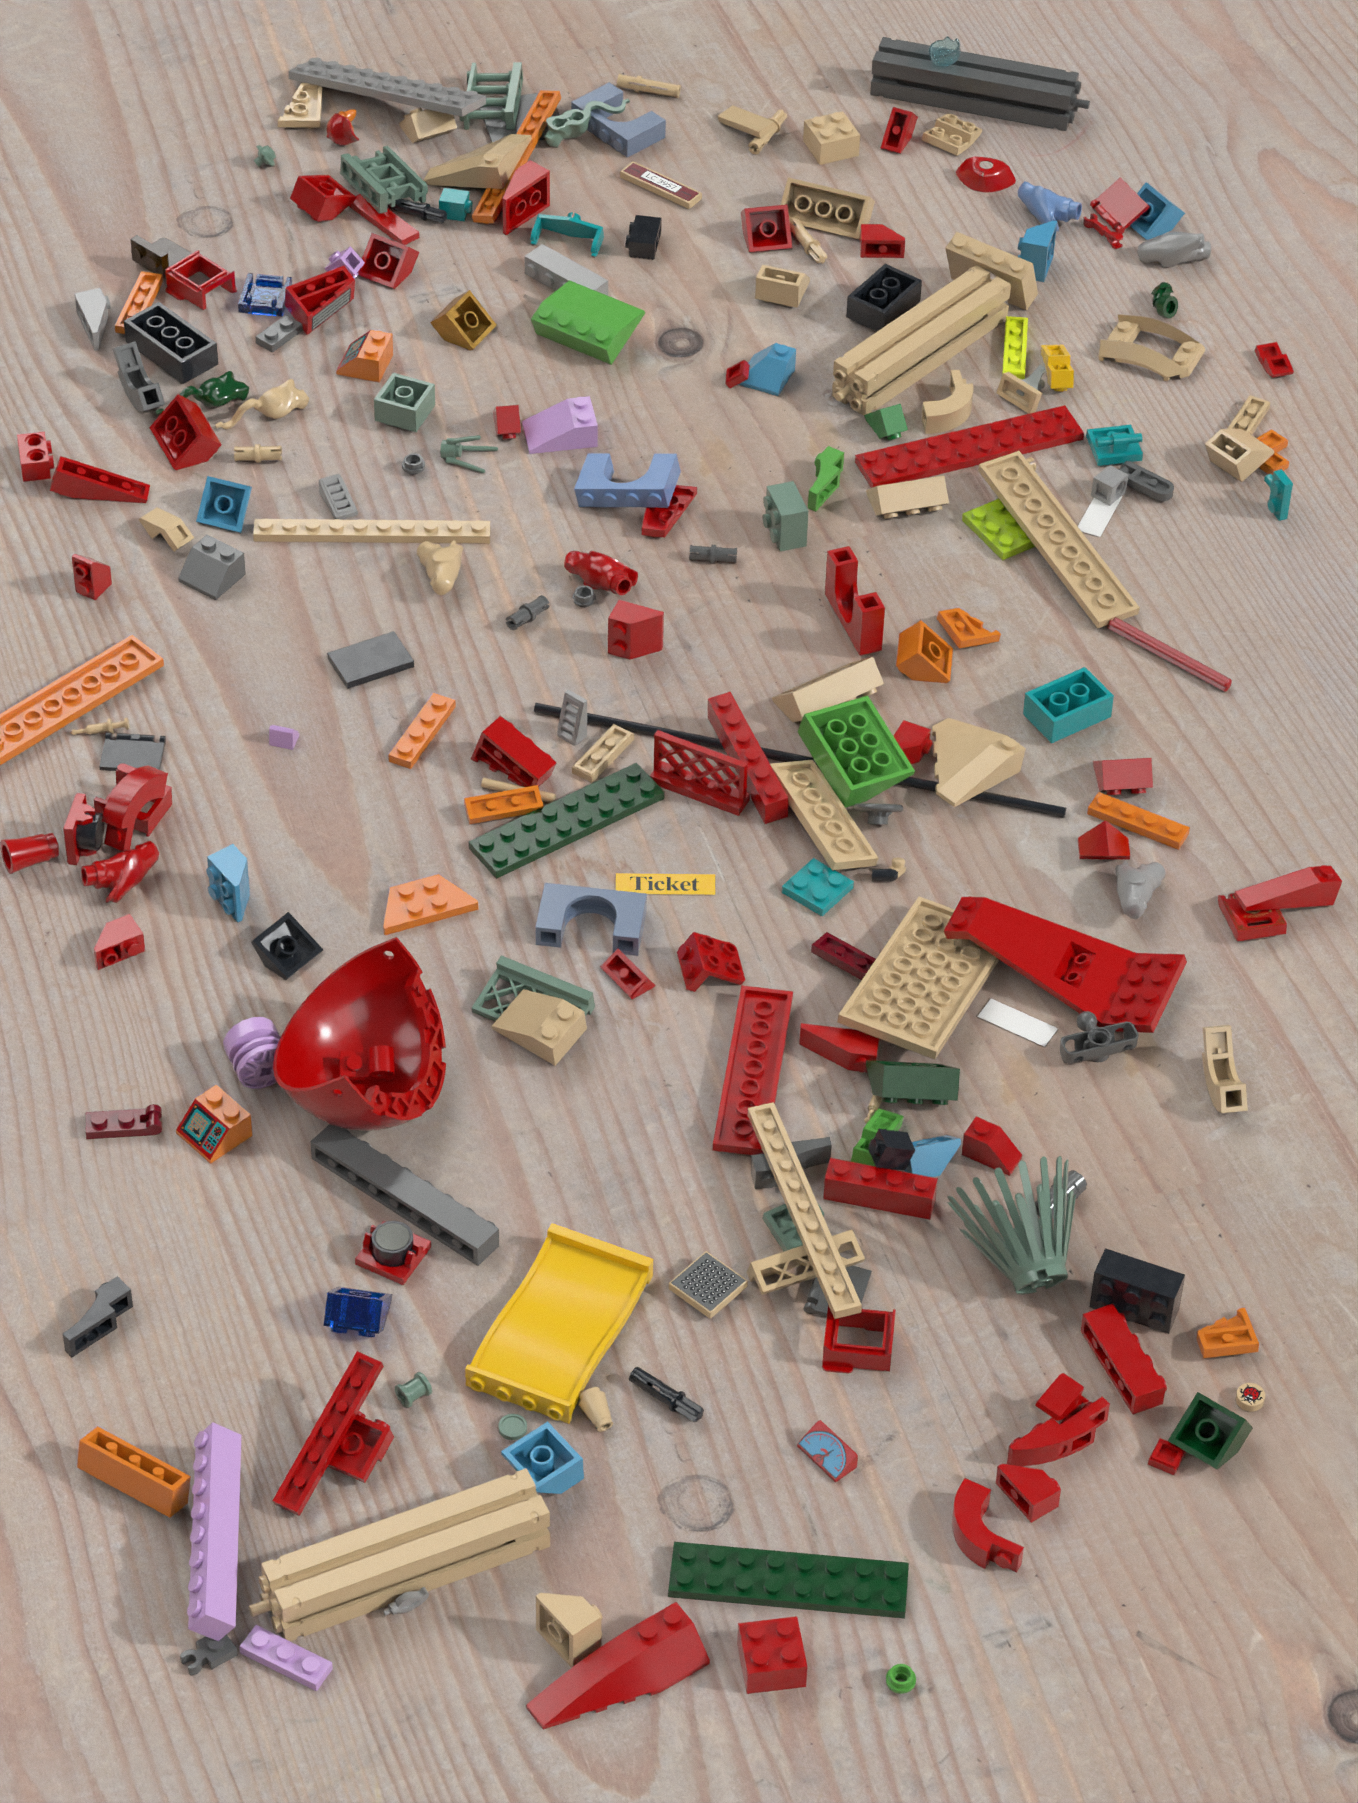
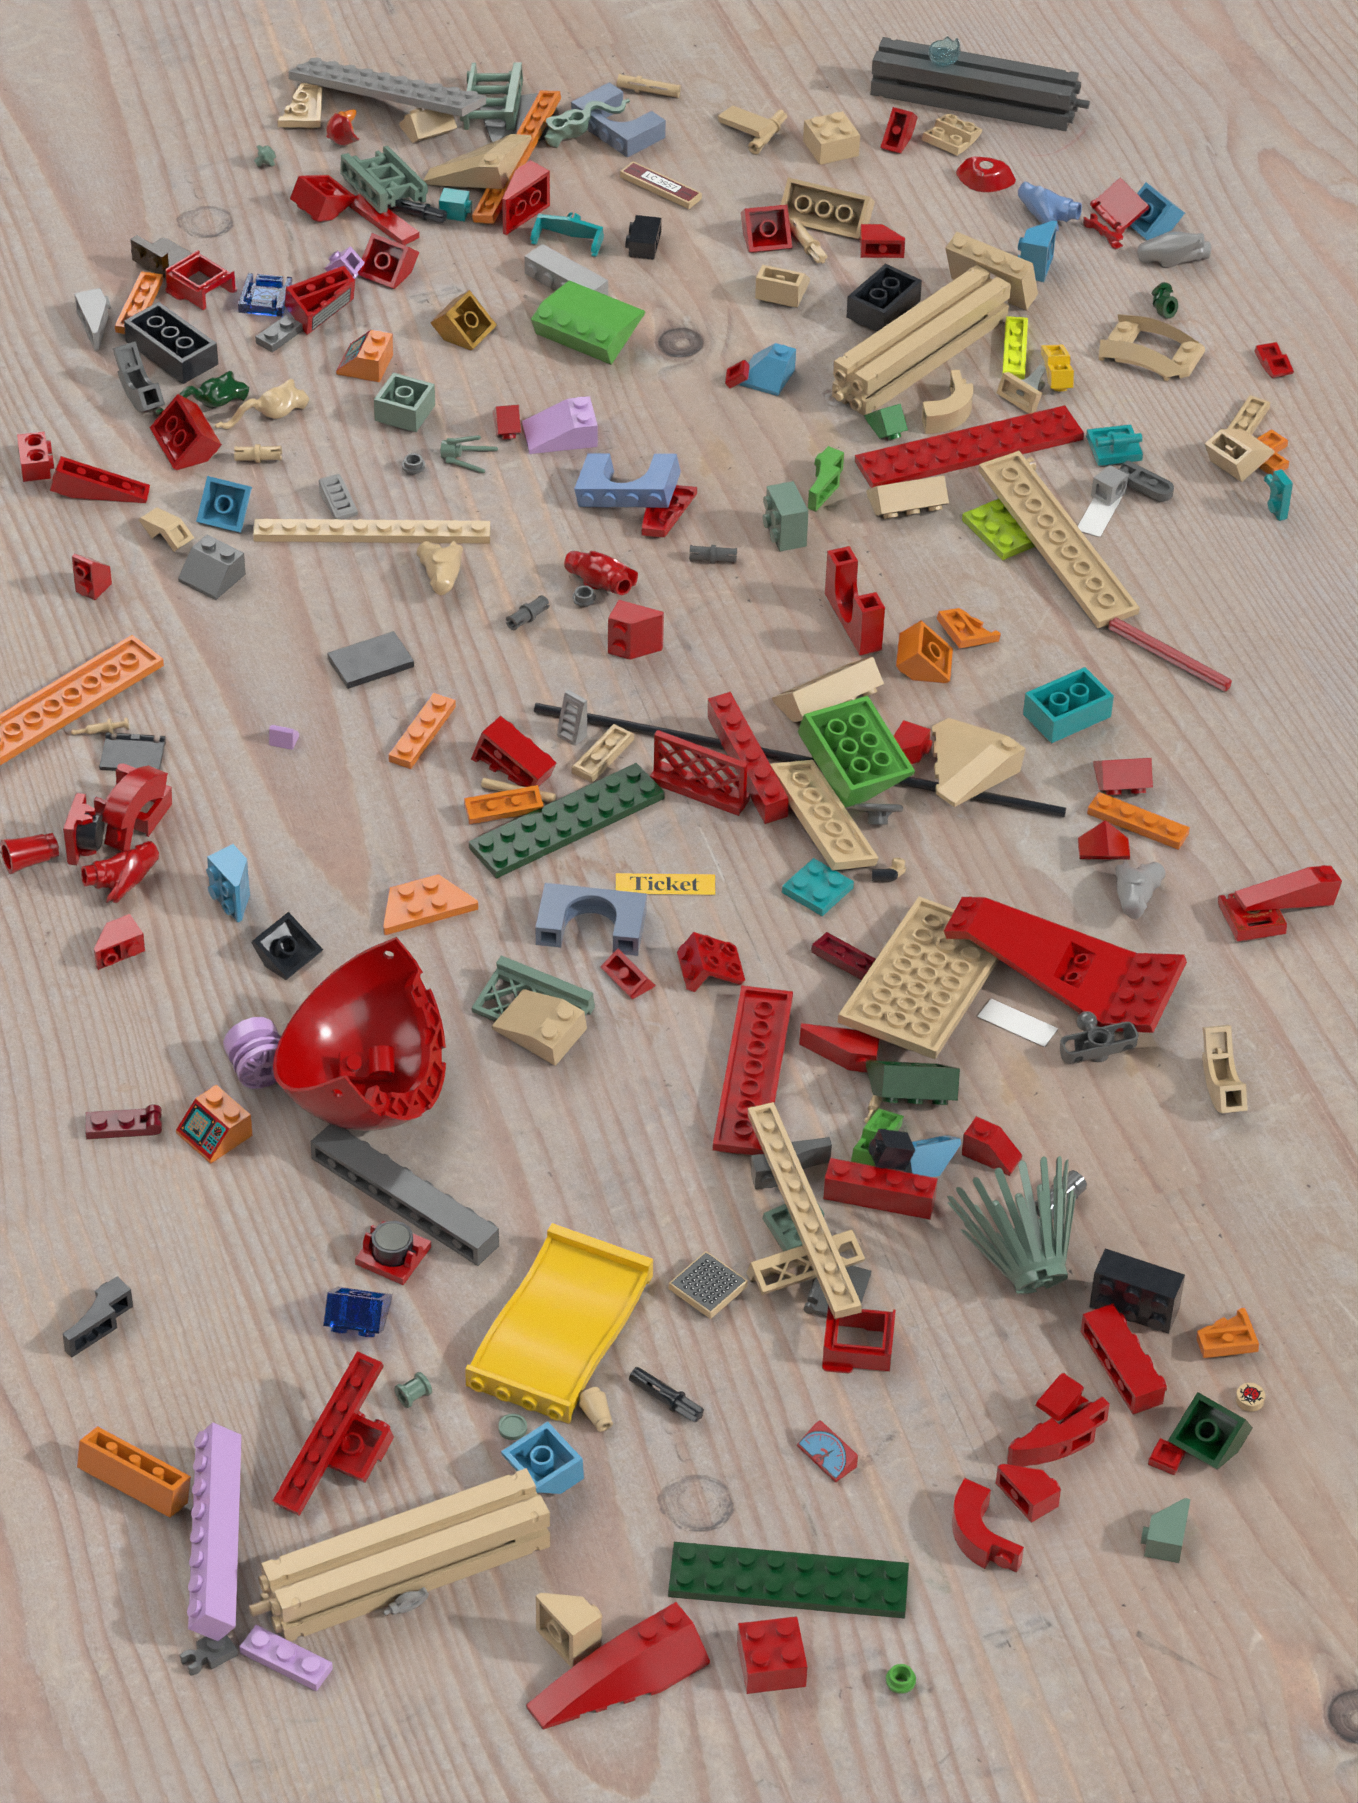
(1166, 1532): none -> sand green slope

